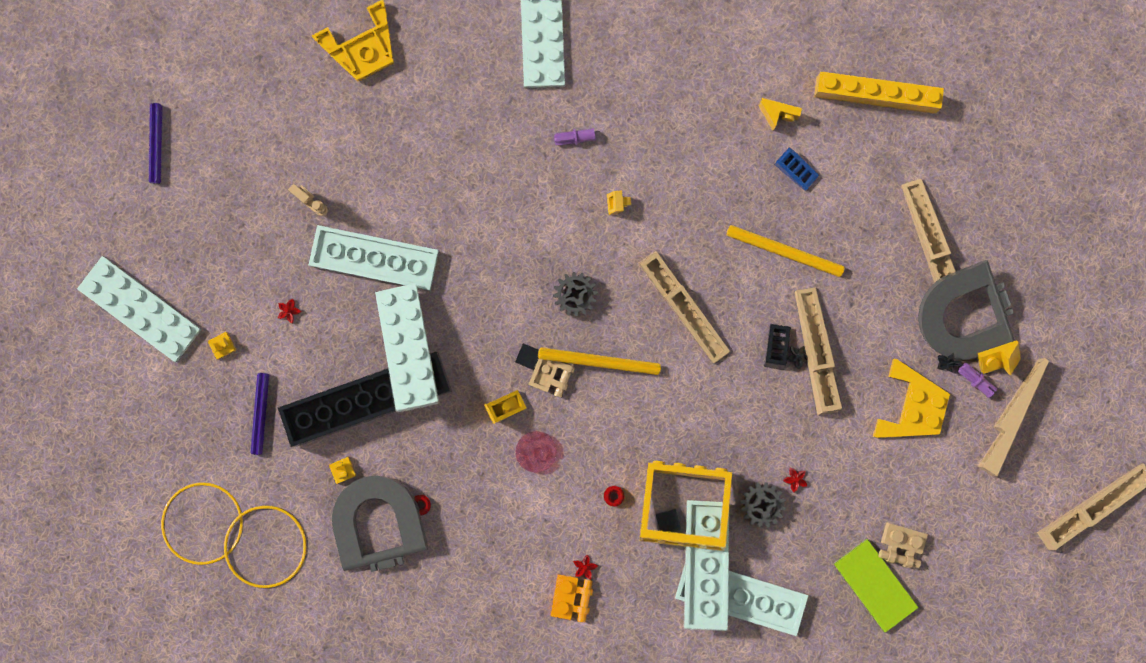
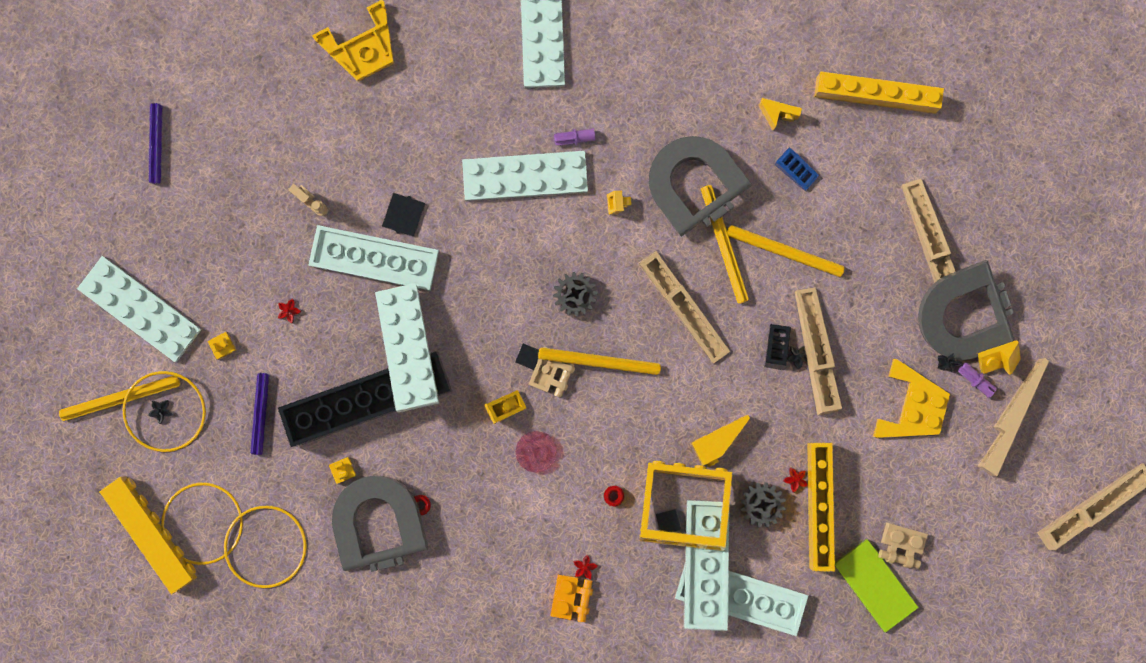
(118, 398): none -> yellow axle
(148, 534): none -> yellow brick
(157, 449): none -> yellow piece
(160, 410): none -> black plant
(403, 214): none -> black piece
(524, 175): none -> light aqua plate
(716, 443): none -> yellow slope
(719, 162): none -> dark grey piece
(726, 250): none -> yellow axle
(820, 506): none -> yellow brick

